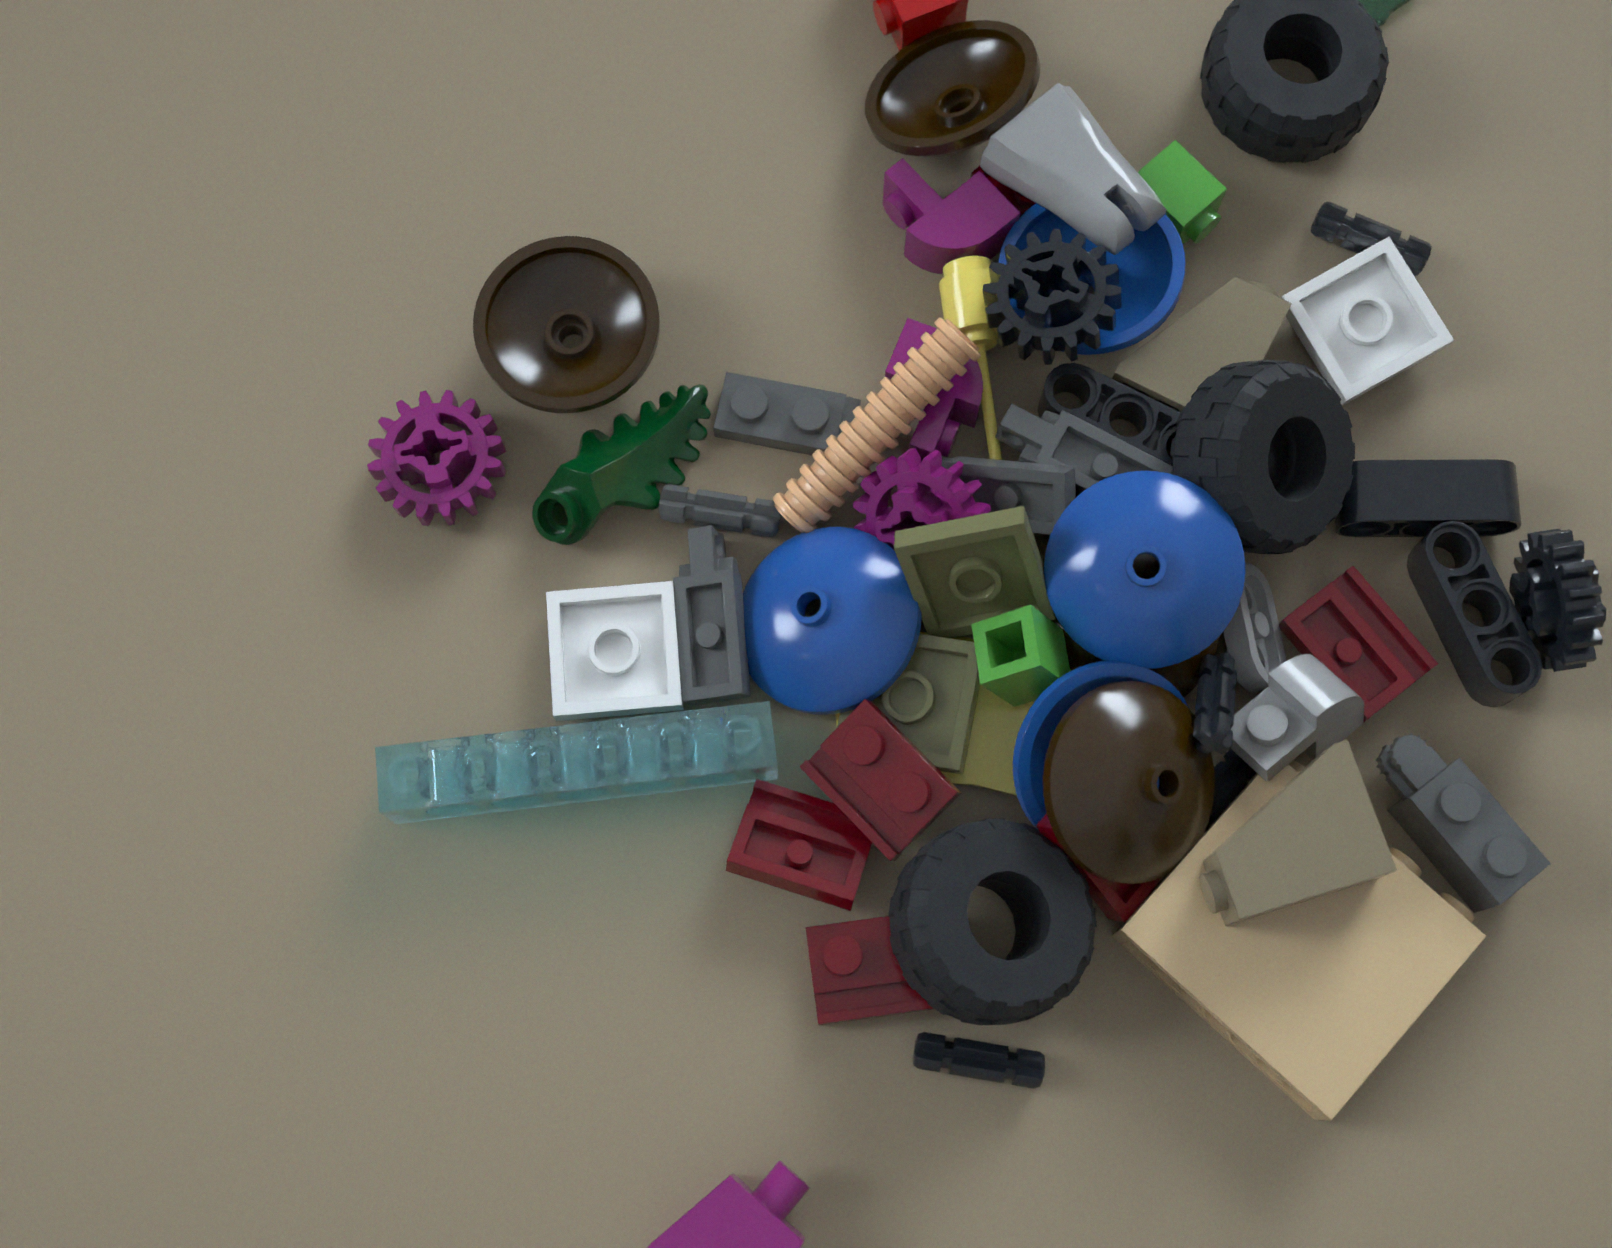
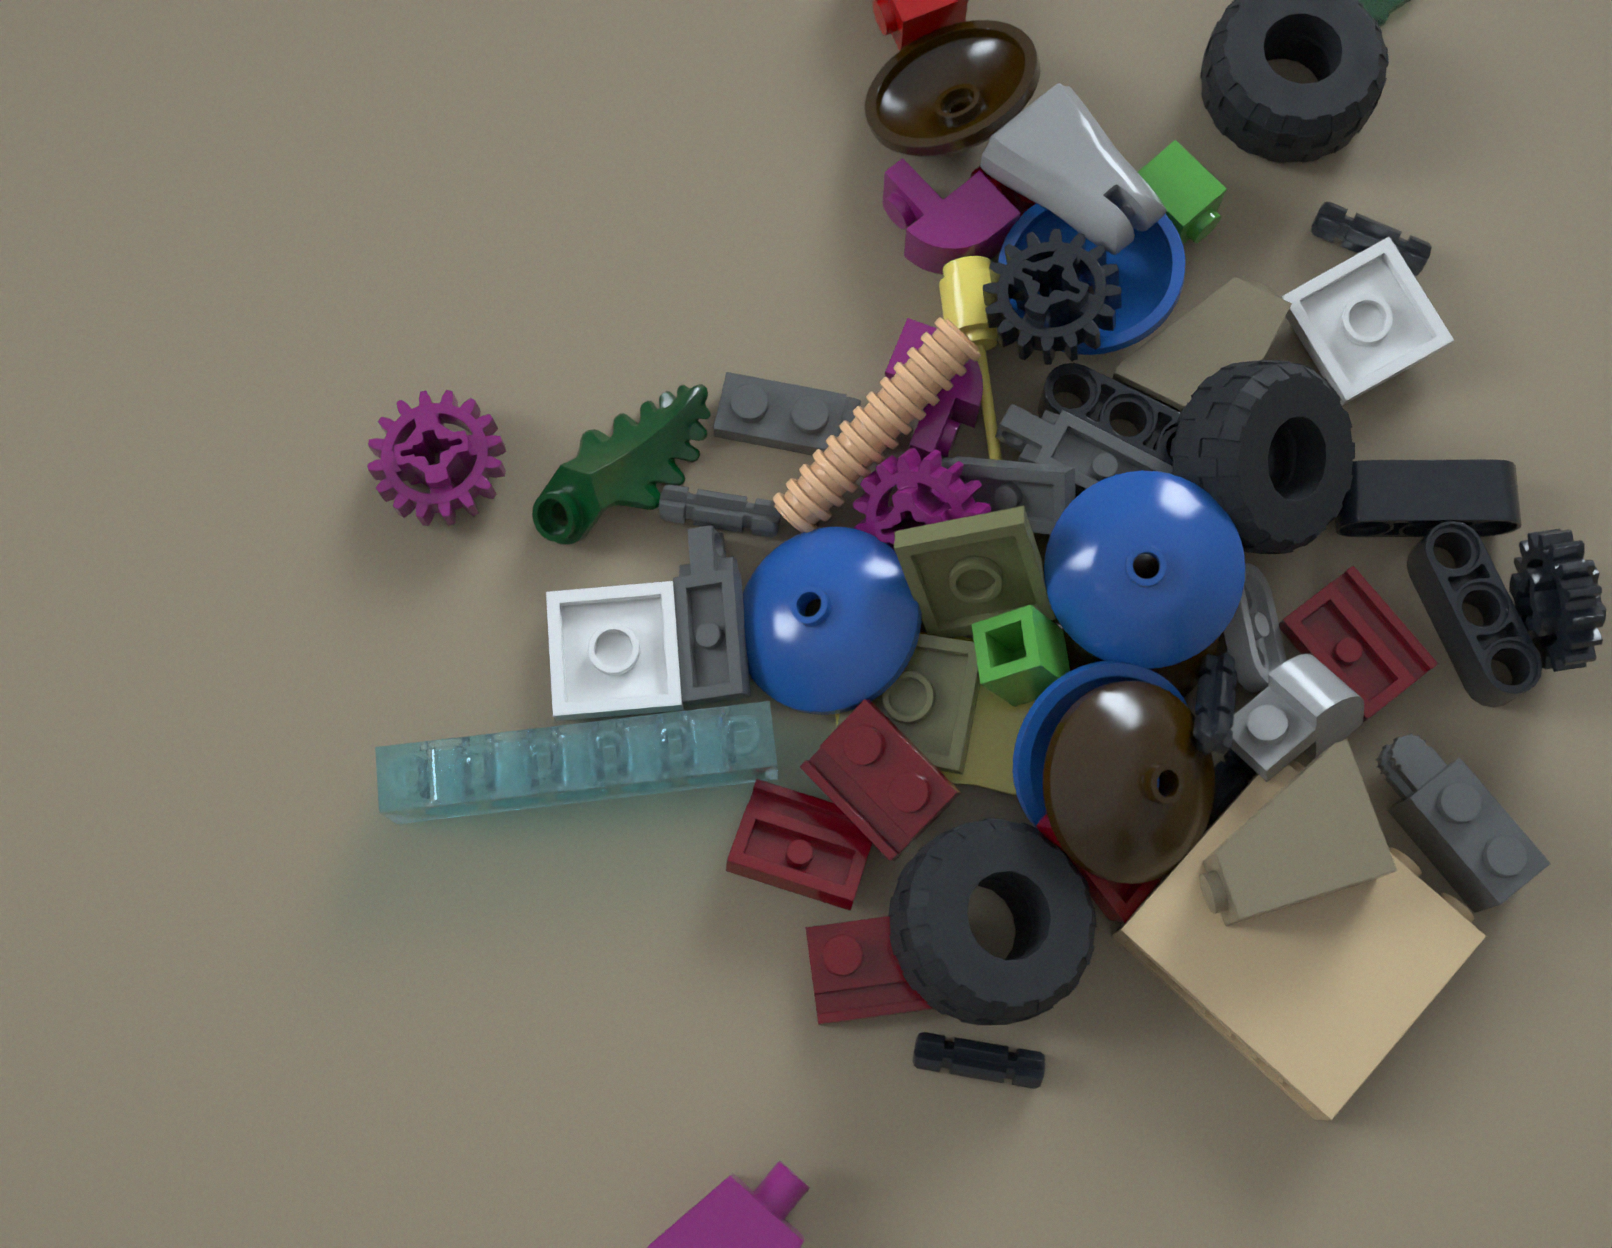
(561, 291): dark brown dish -> none

